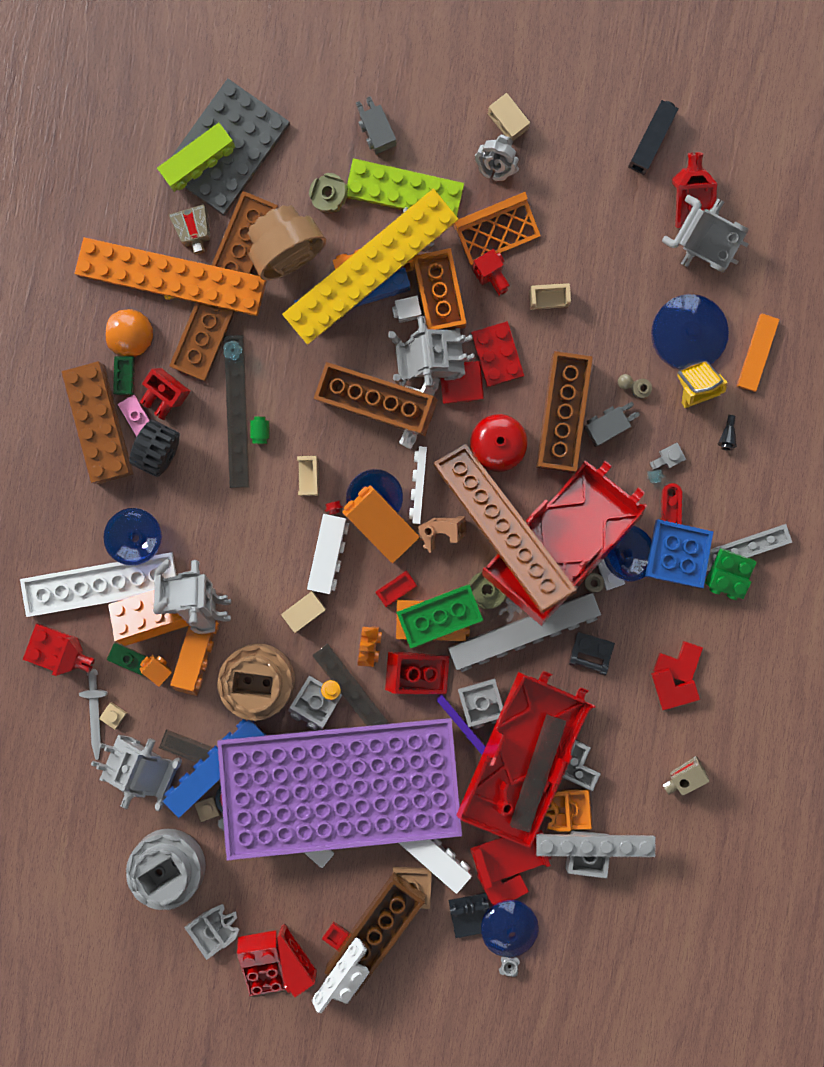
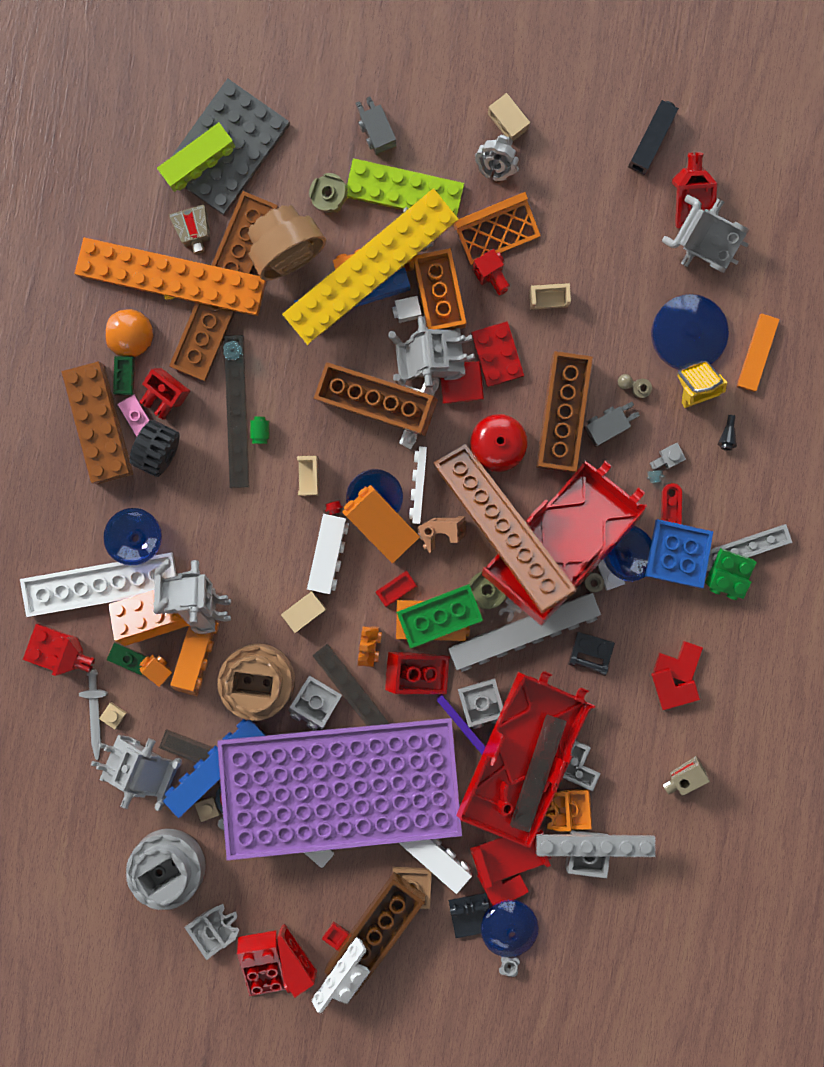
(330, 690): light orange plate -> none

